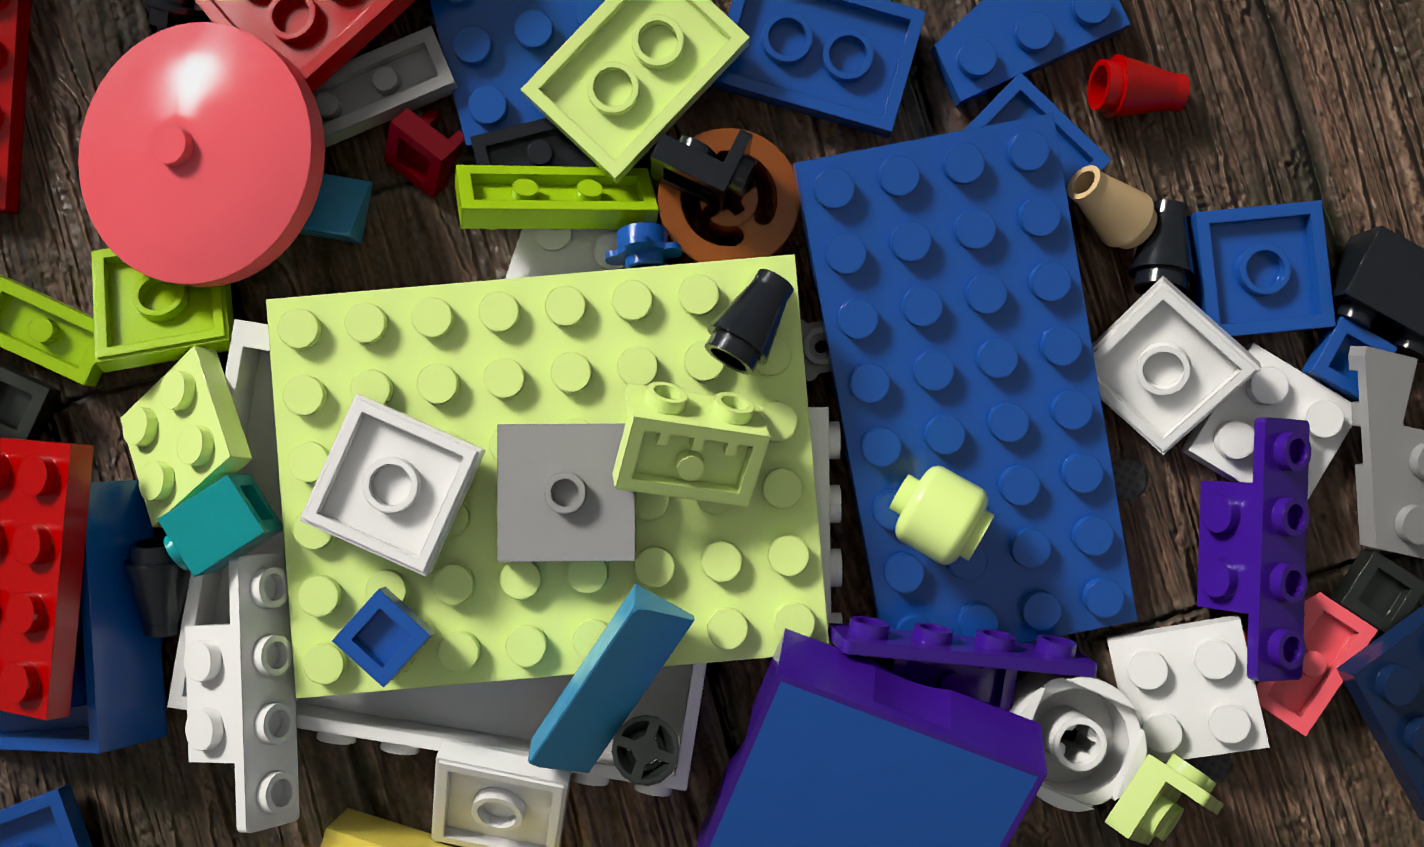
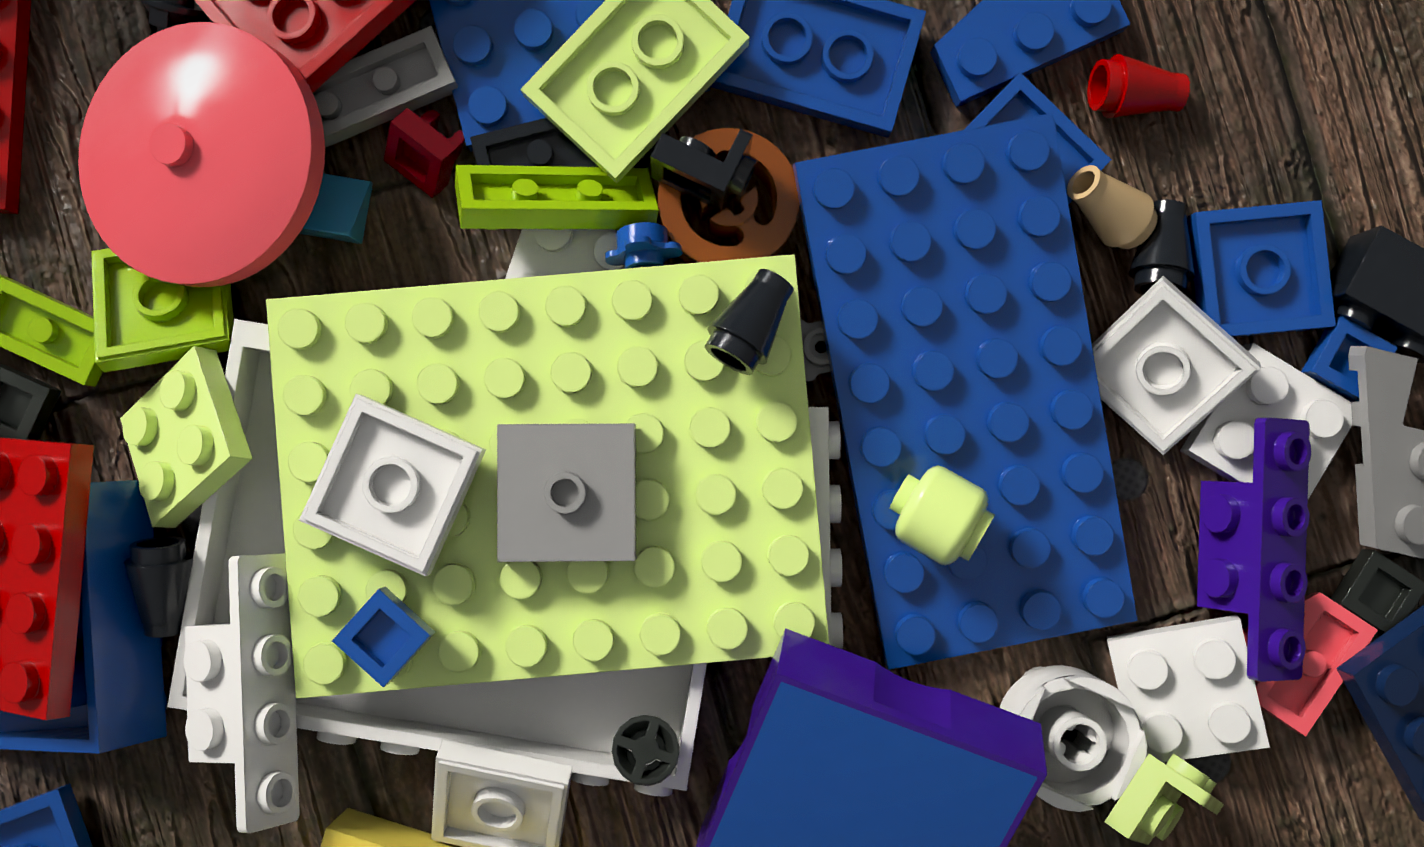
(219, 524): teal brick -> none
(609, 682): dark azure slope -> none
(690, 444): yellowish green bracket -> none
(974, 666): dark purple bracket -> none

